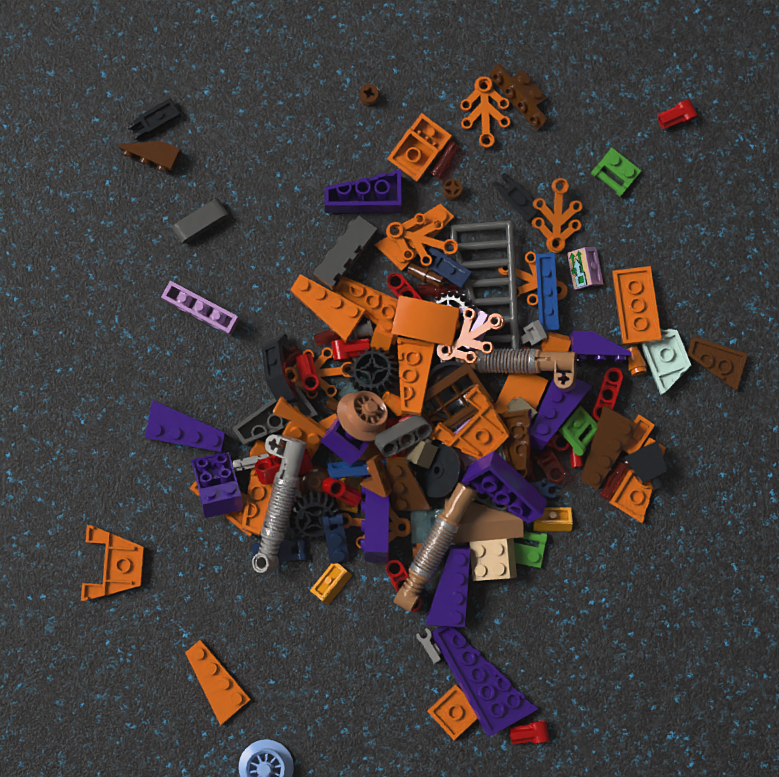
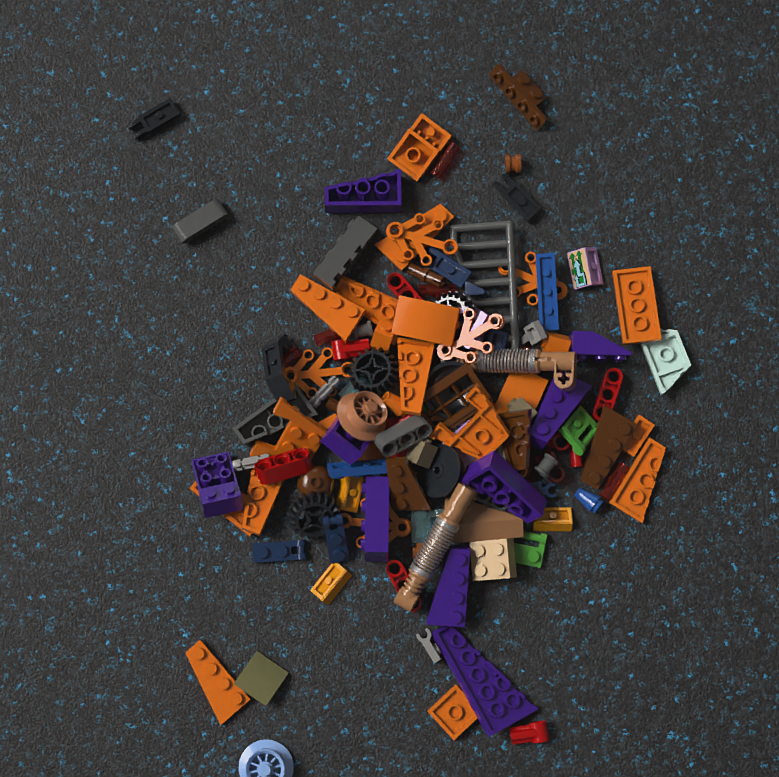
(121, 565): orange wing -> none
(156, 153): reddish brown slope -> none
(179, 429): dark purple wedge -> none
(200, 308): lavender brick -> none
(261, 678): none -> olive slope
(282, 500): light grey piece -> none
(308, 371): red piece -> none
(324, 391): none -> light grey axle
(342, 491): red piece -> none
(369, 99): reddish brown wheel -> none
(379, 481): dark orange slope -> none
(452, 185): reddish brown wheel -> none
(474, 291): none -> dark blue slope
(484, 110): orange plant -> none
(496, 337): none -> dark blue slope
(513, 163): none -> dark orange wheel
(546, 465): none -> dark grey bush
(557, 219): orange plant -> none
(589, 500): none -> blue cone
(619, 167): bright green plate -> none
(636, 362): orange cone -> none
(647, 464): black torso -> none
(681, 113): red piece -> none
(718, 360): reddish brown wing -> none

